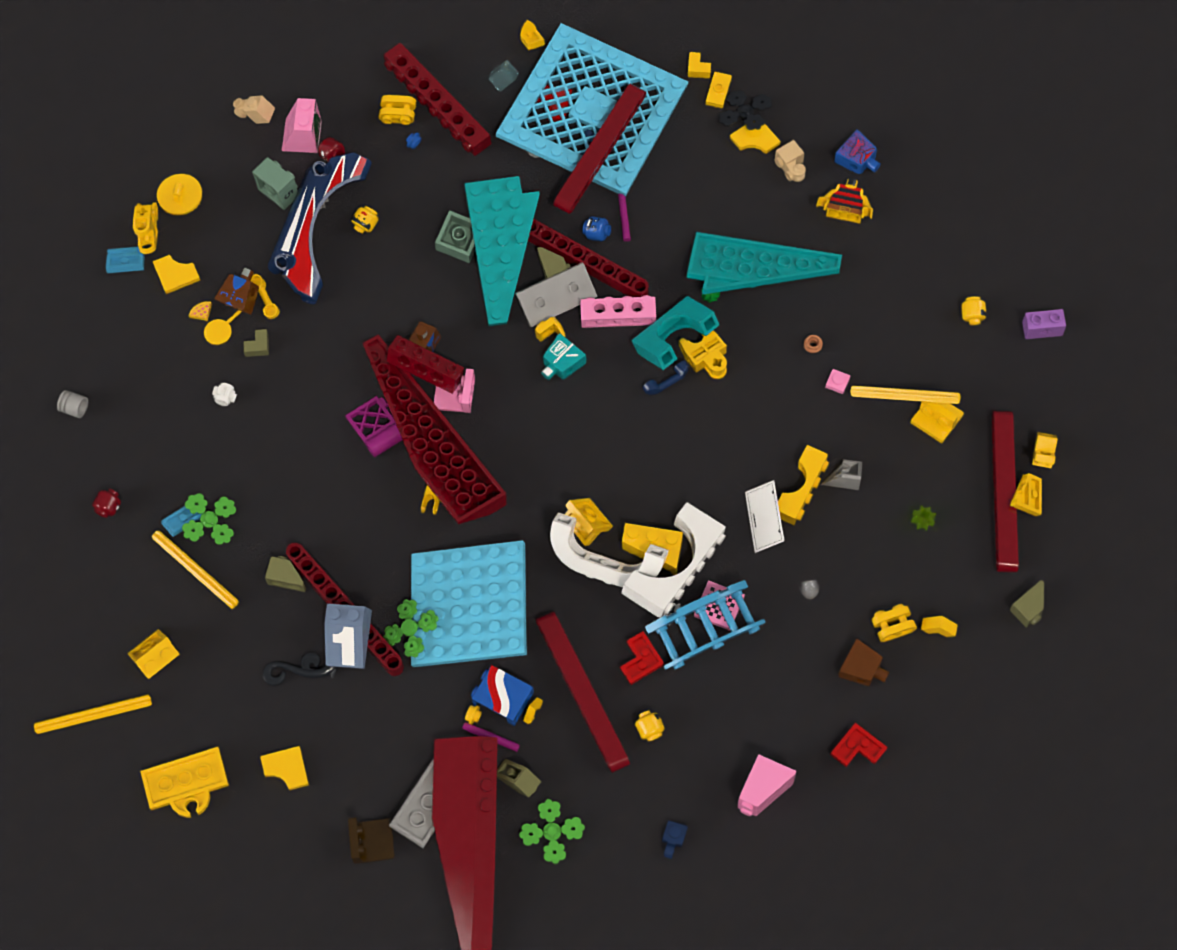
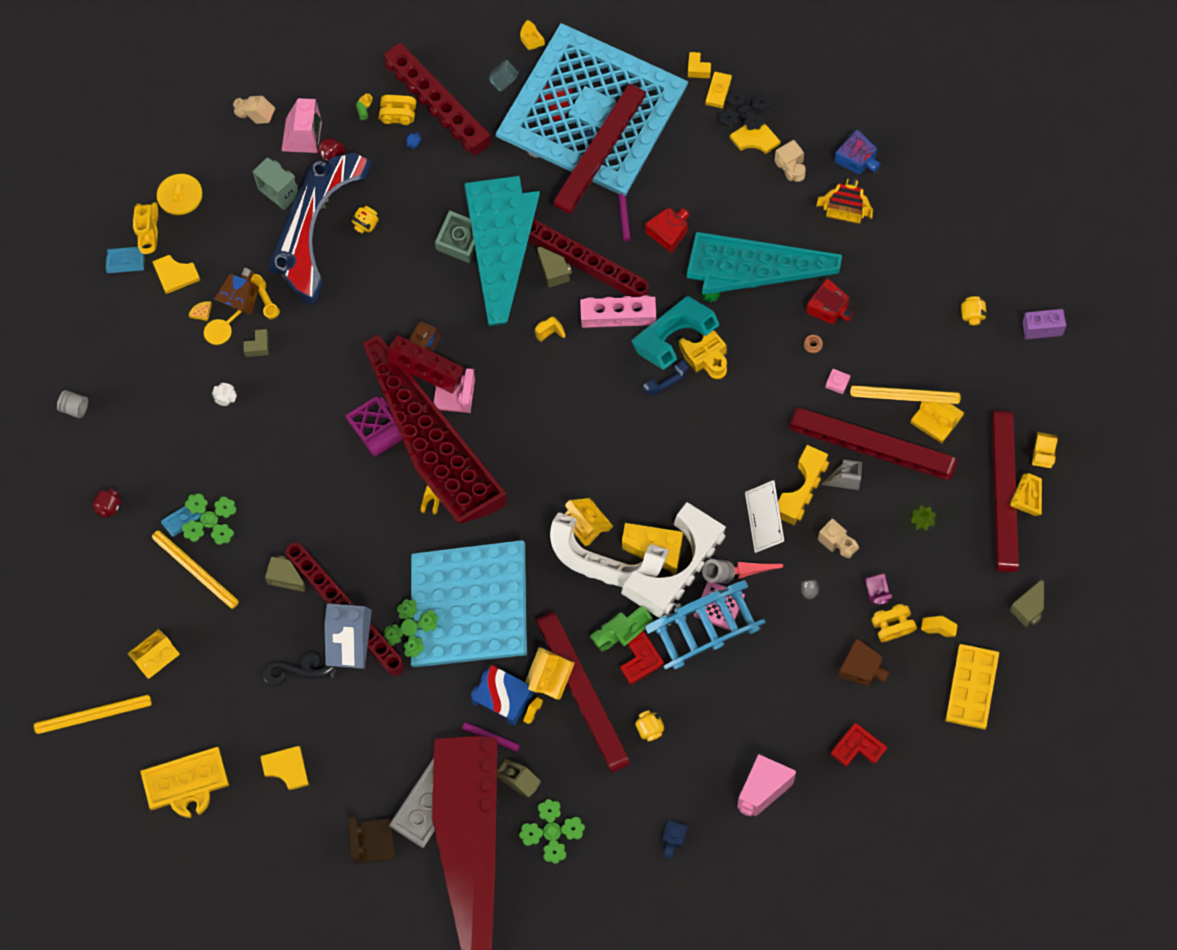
(362, 105): none -> arm
(473, 714): yellow plate -> none
(549, 673): none -> yellow bracket
(556, 294): light grey plate -> none
(562, 358): teal torso -> none
(596, 228): blue head -> none
(621, 629): none -> bright green plate
(668, 228): none -> red torso
(718, 571): none -> light grey piece
(745, 569): none -> coral piece
(829, 304): none -> torso
(835, 536): none -> tan brick
(873, 444): none -> dark red beam
(877, 589): none -> magenta bracket
(972, 686): none -> yellow plate

